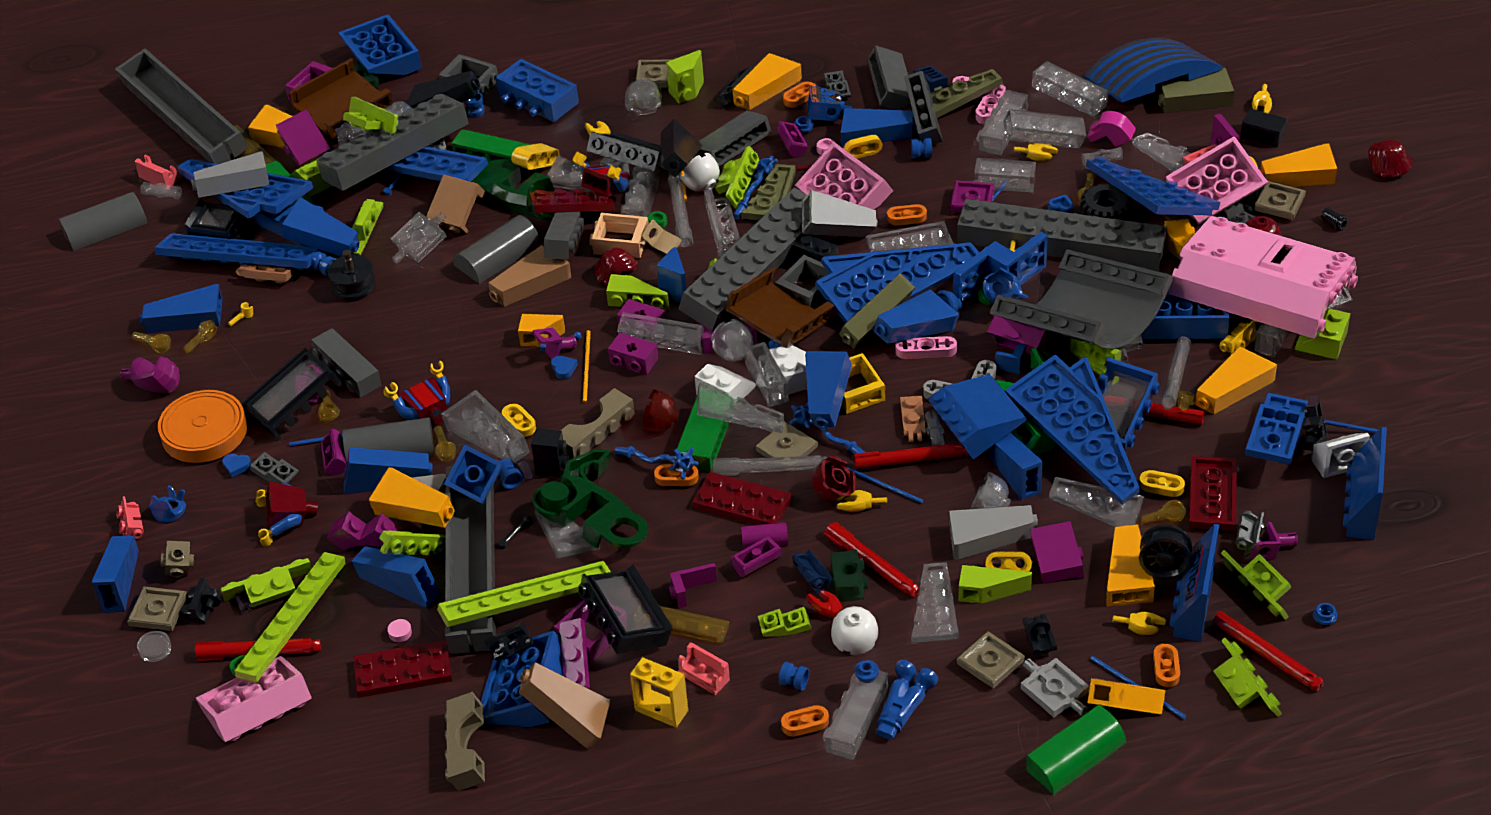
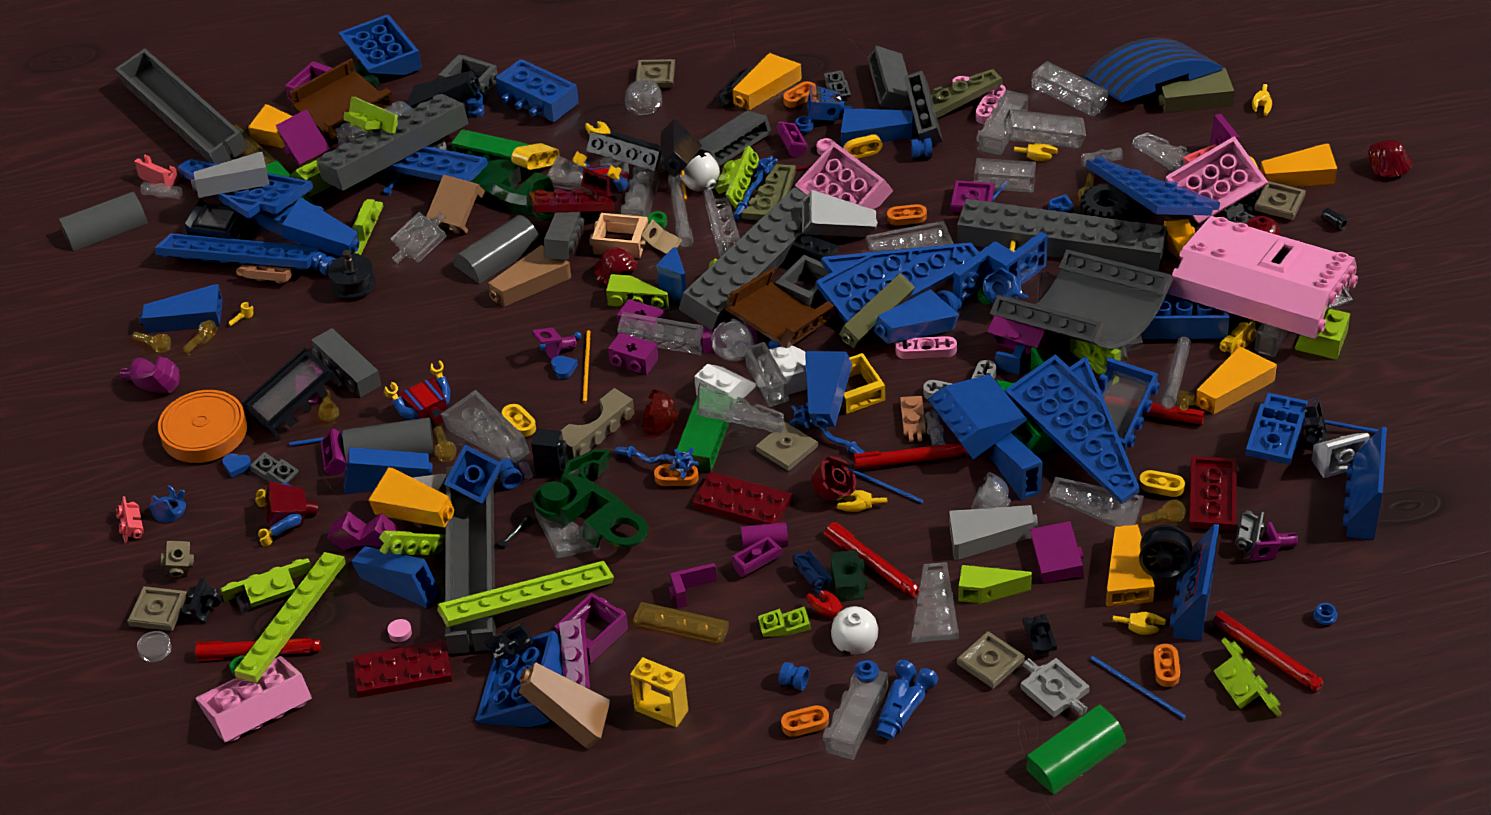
(115, 573): blue slope -> none
(463, 765): dark tan arch -> none
(538, 321): light orange slope -> none
(625, 610): black window -> none
(685, 76): lime slope -> none
(704, 669): coral hinge -> none
(734, 466): clear piece -> none
(934, 77): dark blue slope -> none
(1008, 560): yellow plate -> none
(1114, 126): dark pink brick -> none
(1126, 696): light orange slope -> none
(1263, 127): black brick -> none
(1263, 578): lime bracket -> none

